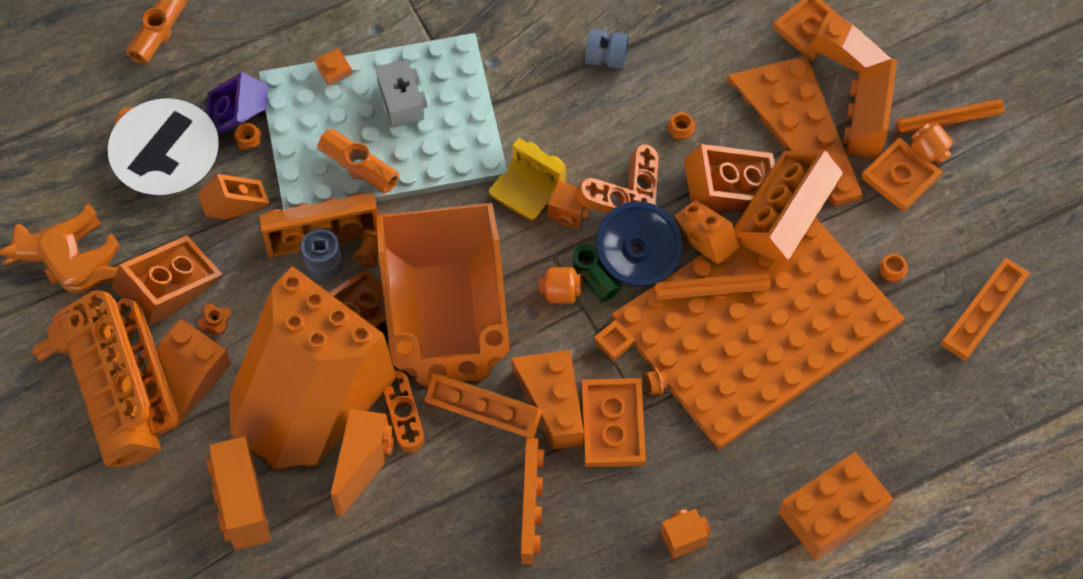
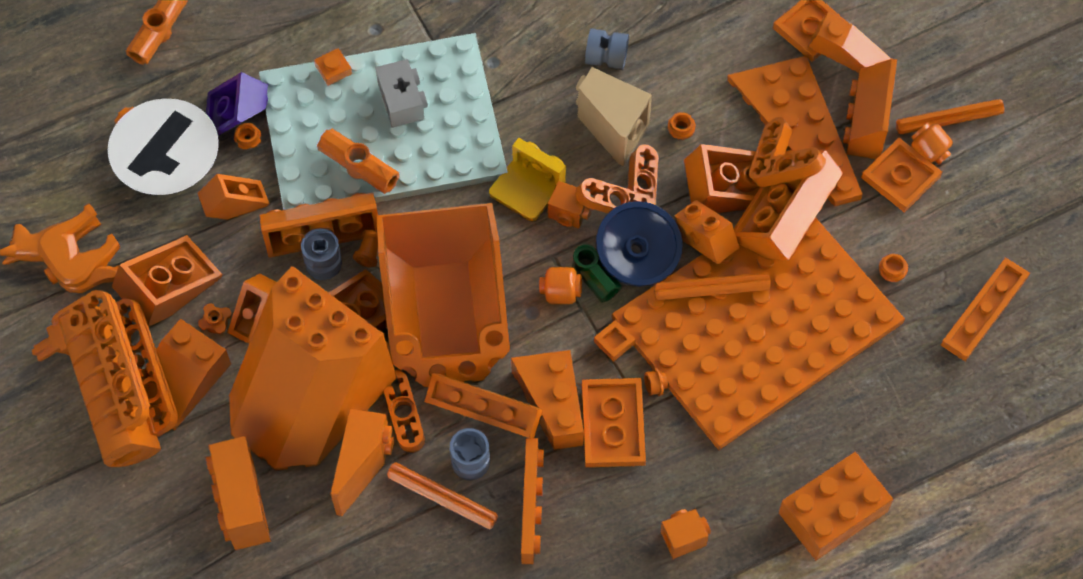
(249, 307): none -> orange slope
(442, 495): none -> orange axle
(470, 454): none -> sand blue wheel
(613, 112): none -> tan slope
(769, 166): none -> orange beam

